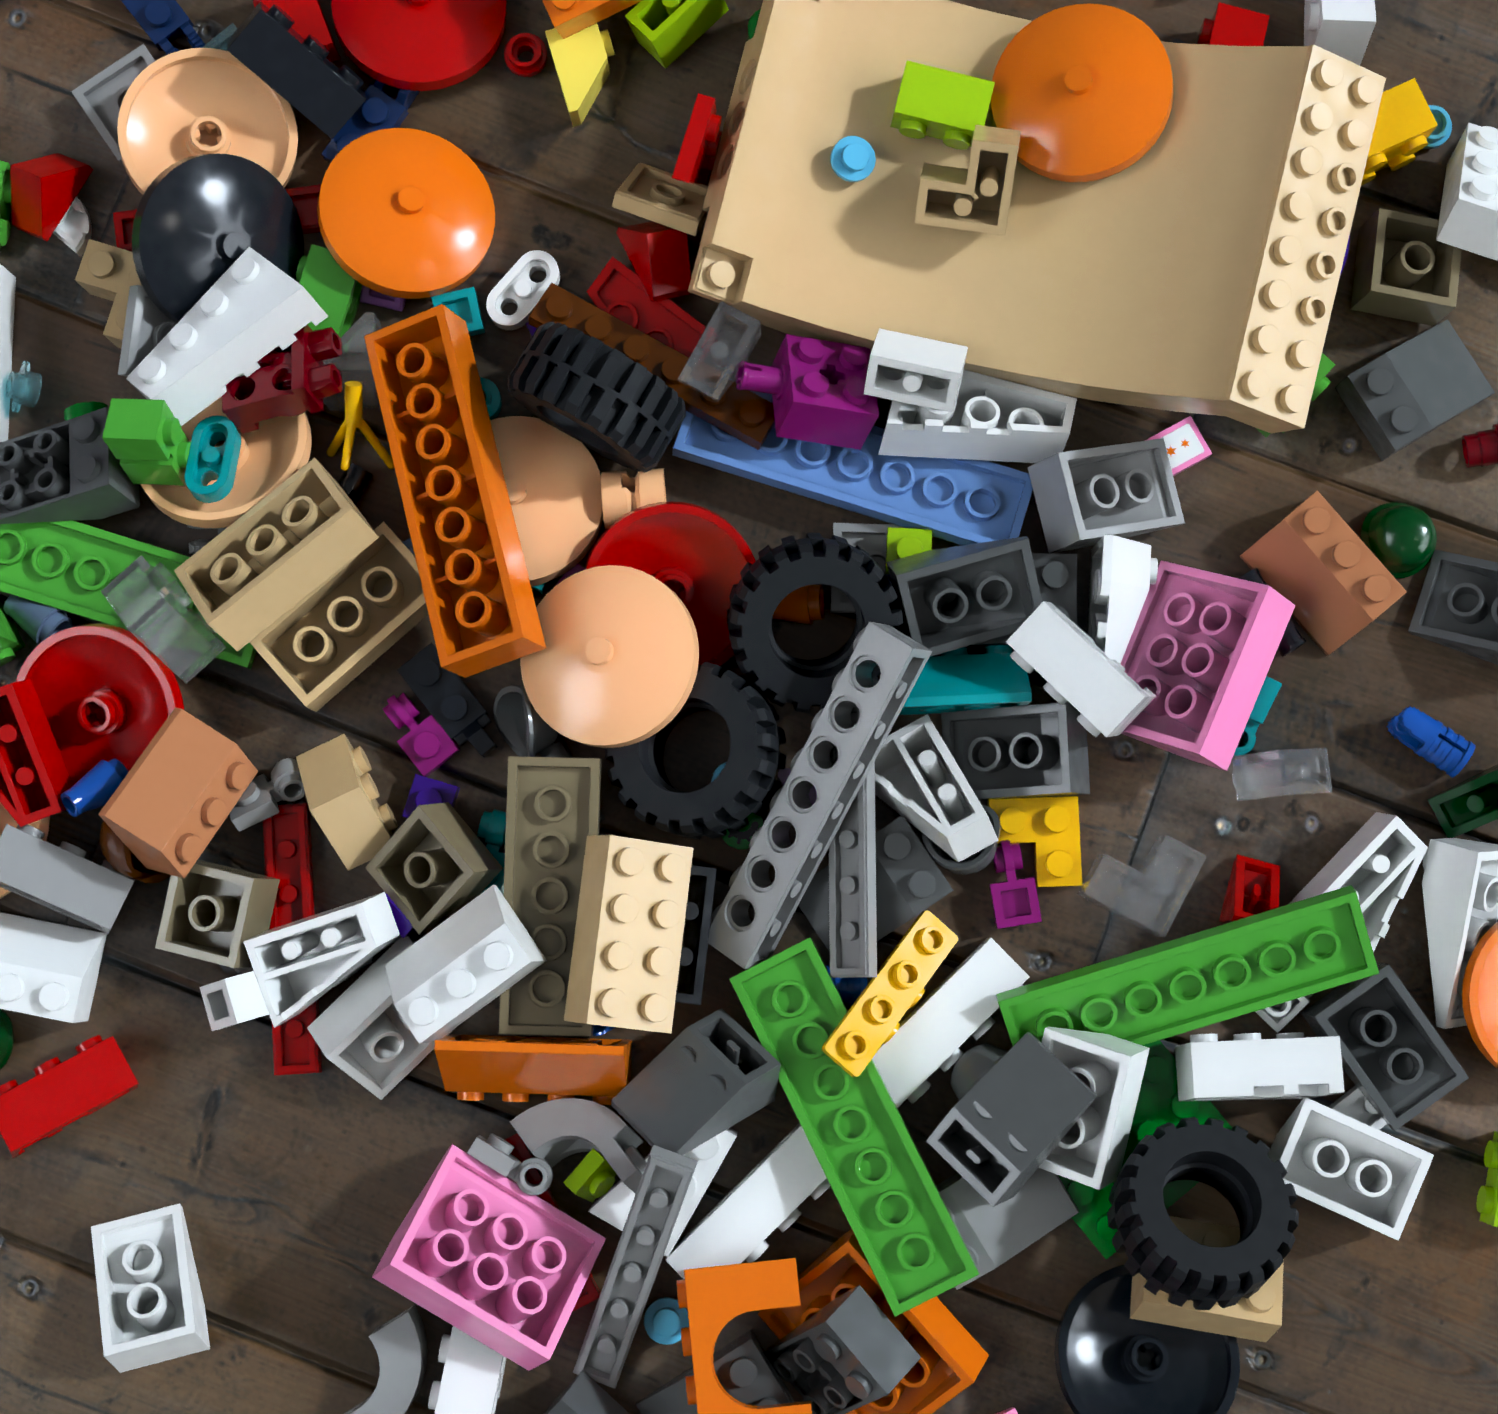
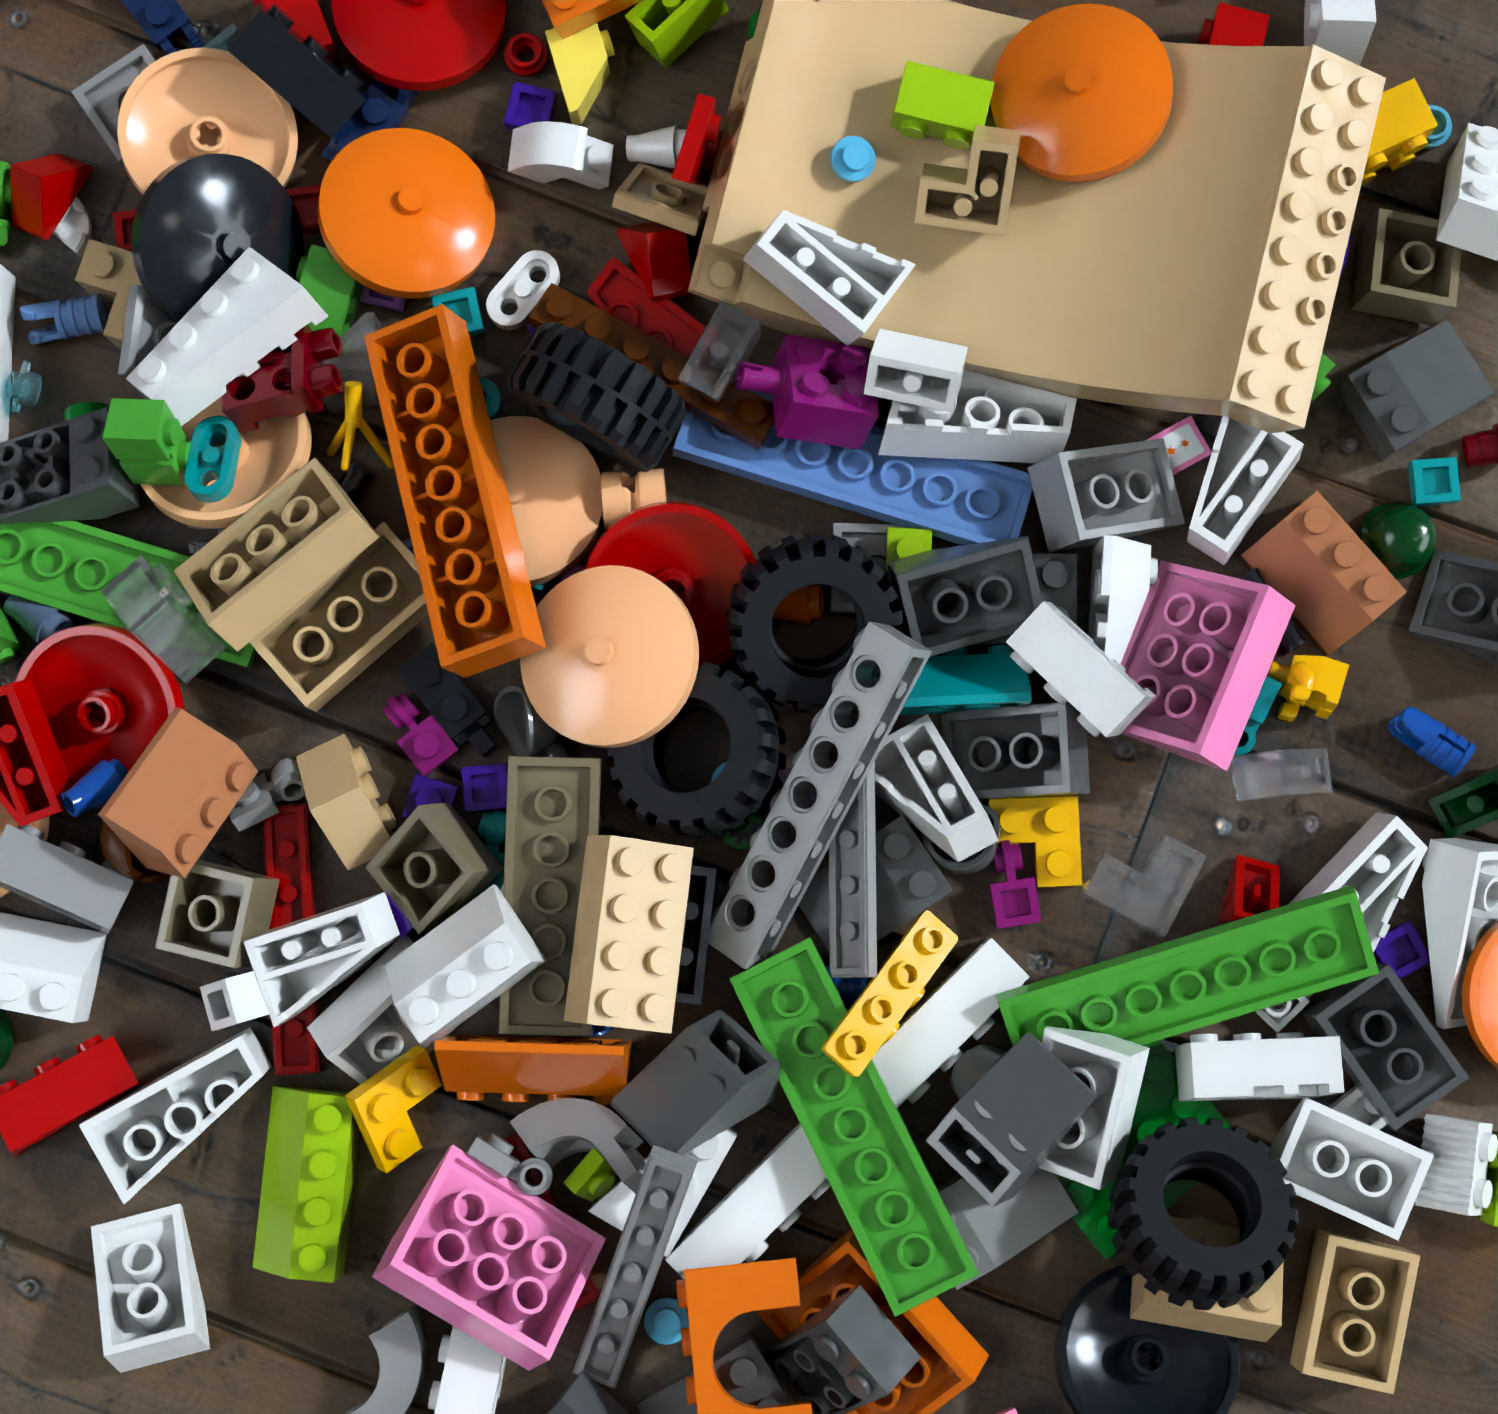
(71, 317): none -> medium blue hinge
(161, 1118): none -> white wedge
(307, 1185): none -> lime slope
(383, 1104): none -> yellow plate
(485, 787): none -> dark purple plate
(529, 105): none -> dark purple plate
(558, 151): none -> white brick
(656, 147): none -> white cone
(826, 274): none -> white wedge
(1238, 485): none -> white wedge
(1309, 683): none -> yellow piece
(1354, 1311): none -> tan brick
(1402, 950): none -> dark purple plate
(1434, 481): none -> teal plate
(1459, 1165): none -> white brick

